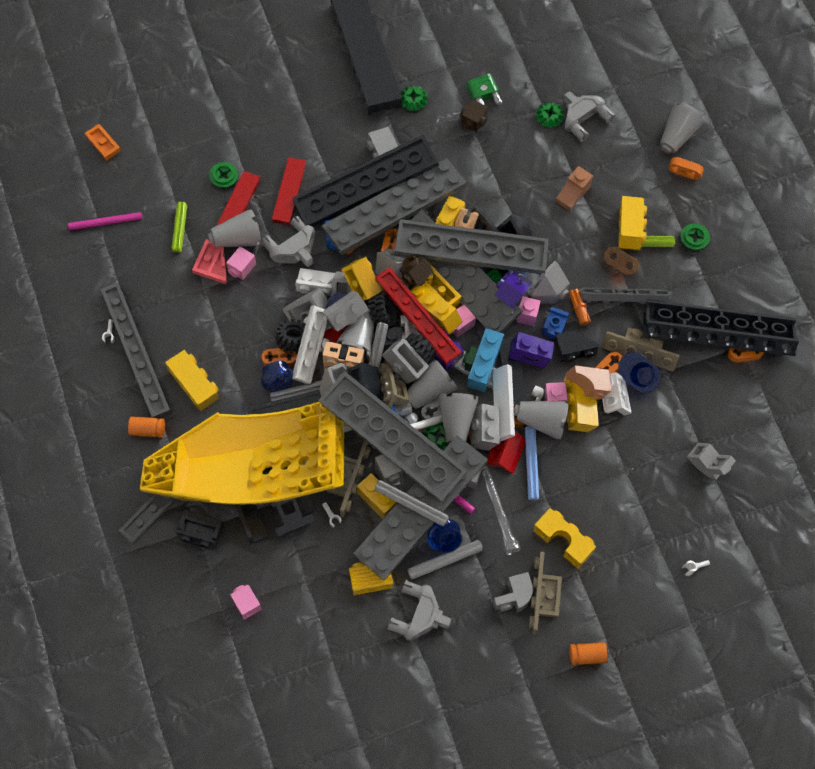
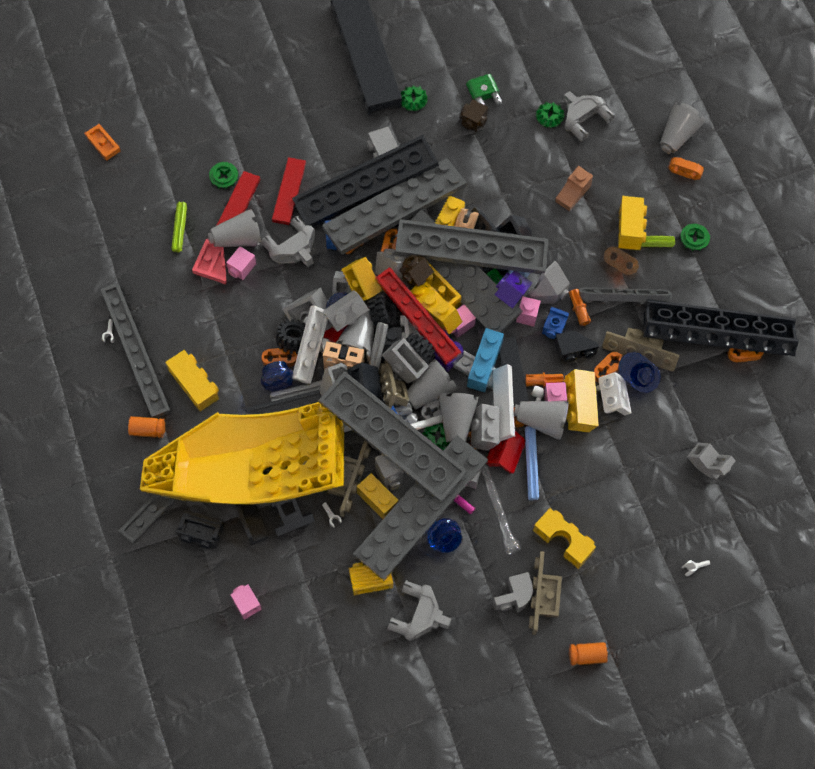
(105, 221): dark pink bar -> none
(311, 280): white bracket -> none
(411, 503): light grey axle -> none
(445, 559): light grey axle -> none
(469, 358): dark green plate -> none
(531, 350): dark purple brick -> none
(542, 379): none -> orange axle
(593, 381): nougat arch -> none

